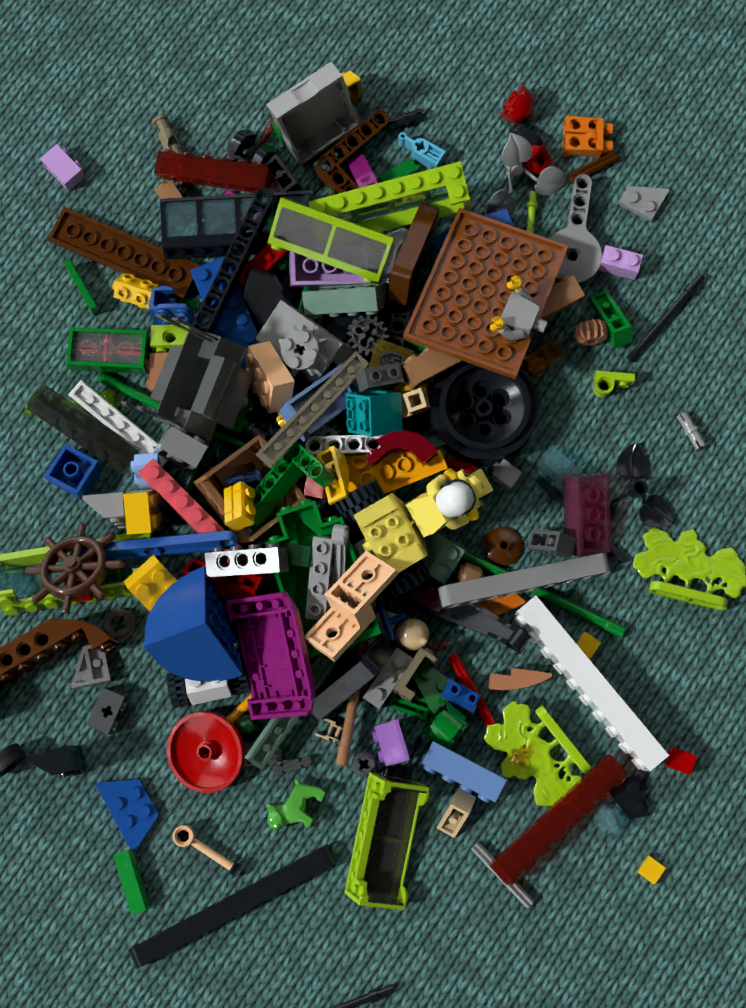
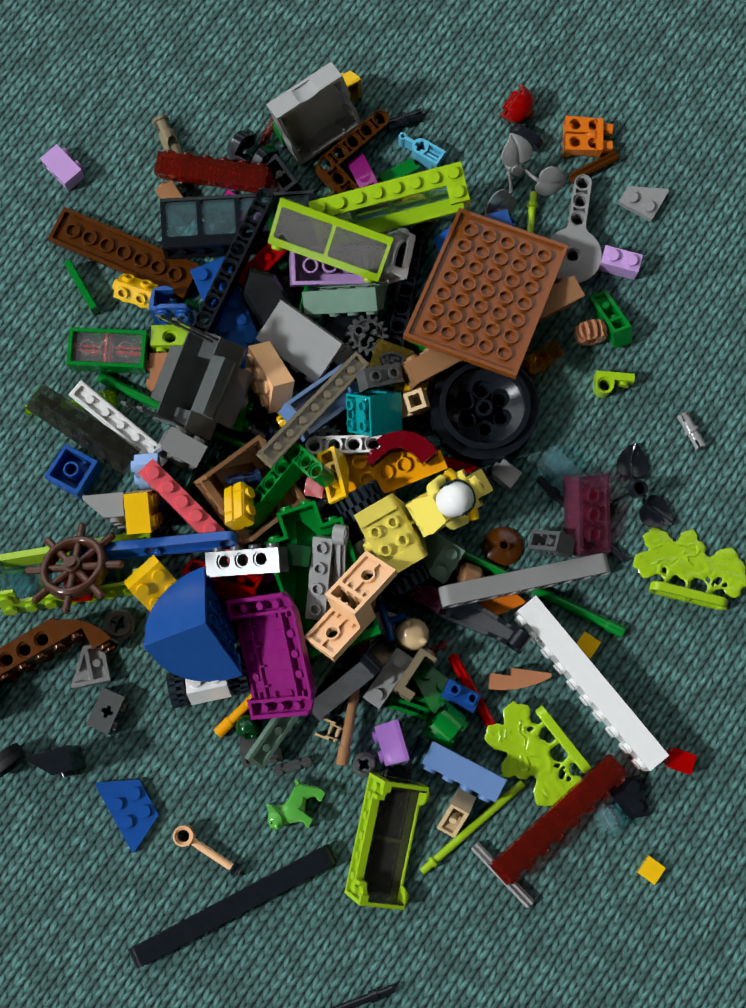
(131, 881): green tile -> none
(193, 762): red dish -> none
(313, 352): light grey brick -> none
(411, 252): reddish brown beam -> none
(432, 862): none -> lime bar
(518, 756): clear yellow plant -> none
(519, 314): light grey torso -> none
(539, 160): red brick -> none
(688, 292): black bar -> none

